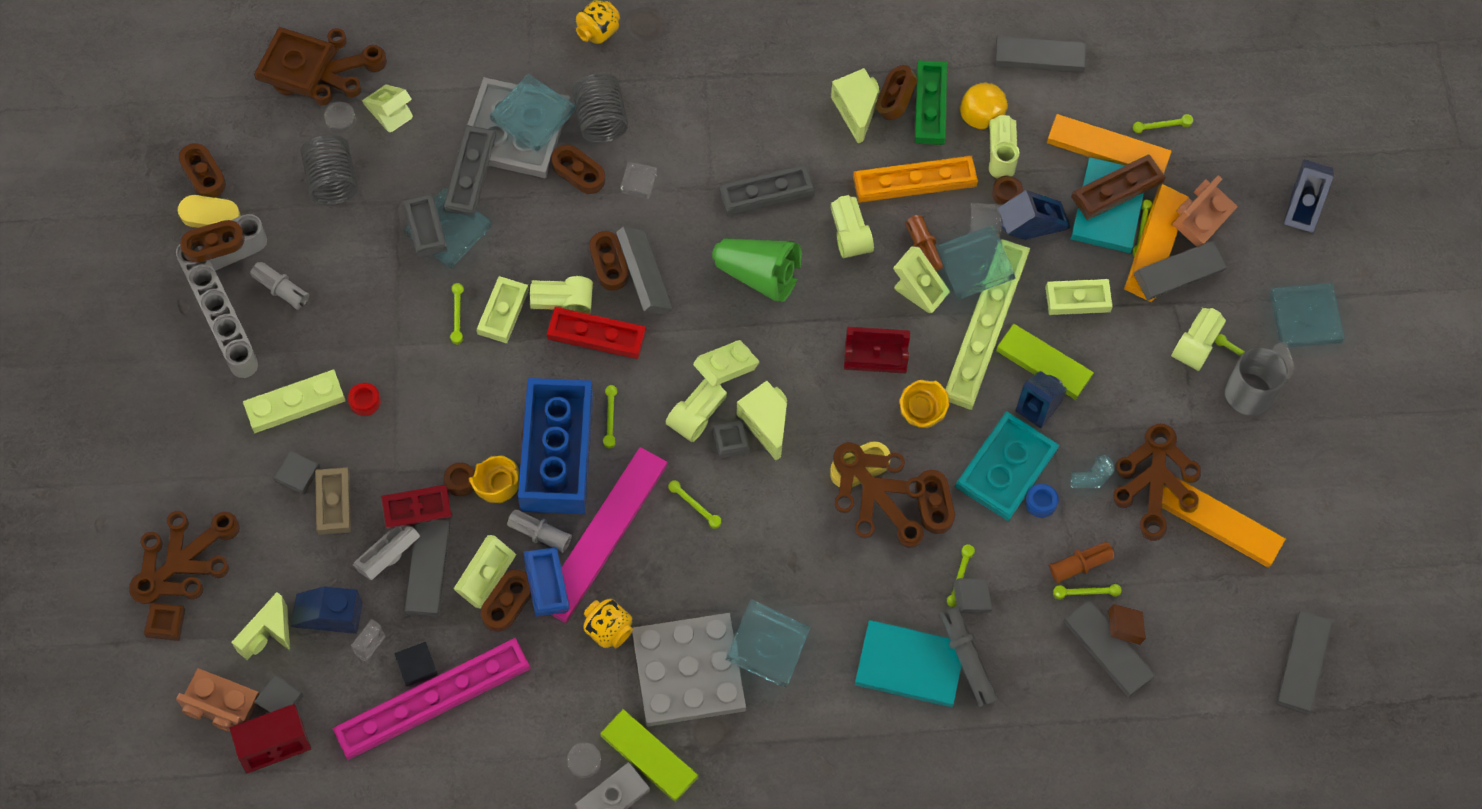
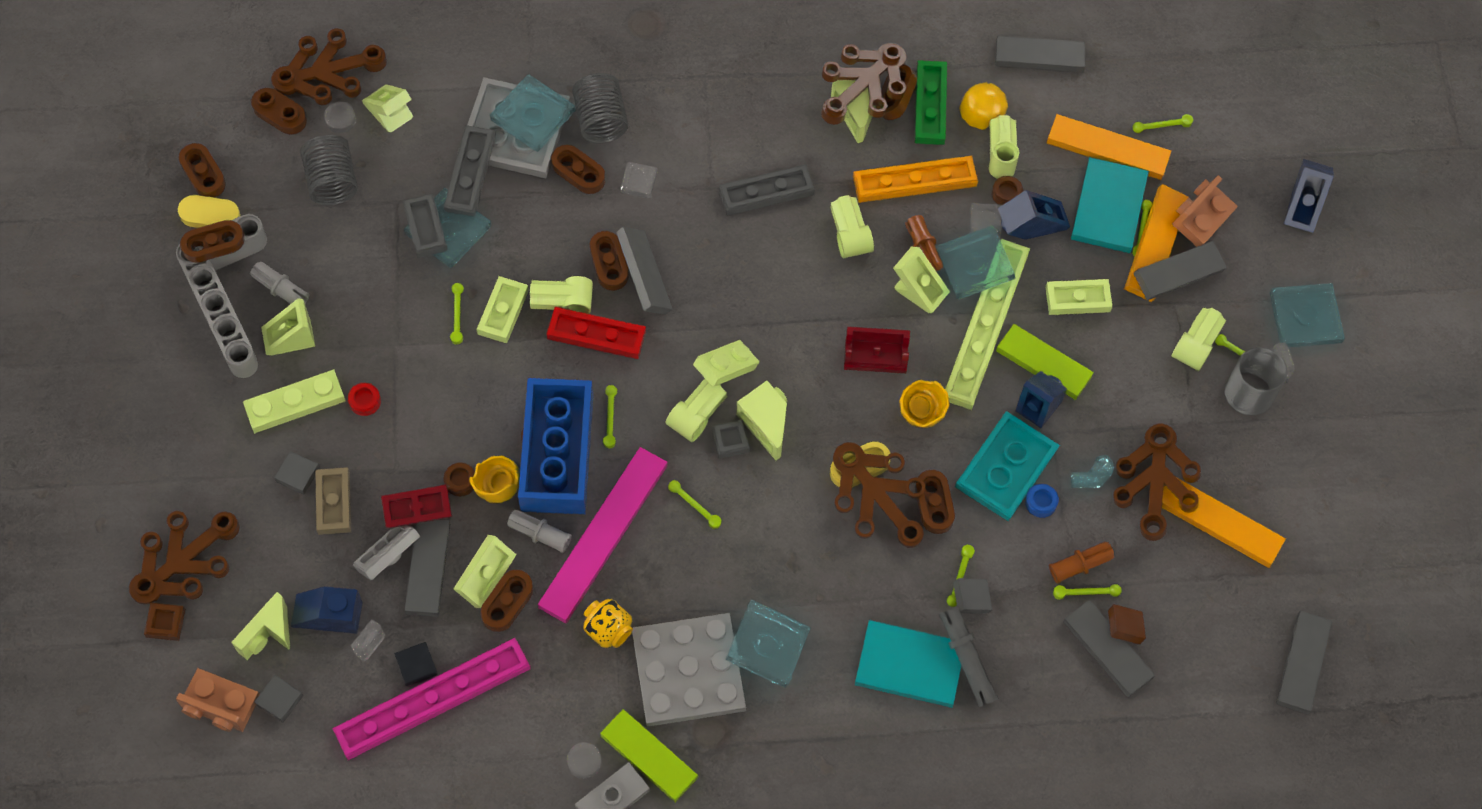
(270, 738): dark red hinge -> none
(276, 110): none -> reddish brown plate
(288, 330): none -> yellowish green slope
(294, 61): reddish brown tile -> none
(546, 581): blue tile -> none
(597, 21): yellow head -> none
(760, 264): bright green cone -> none
(864, 78): none -> reddish brown plant
(1118, 187): reddish brown tile -> none

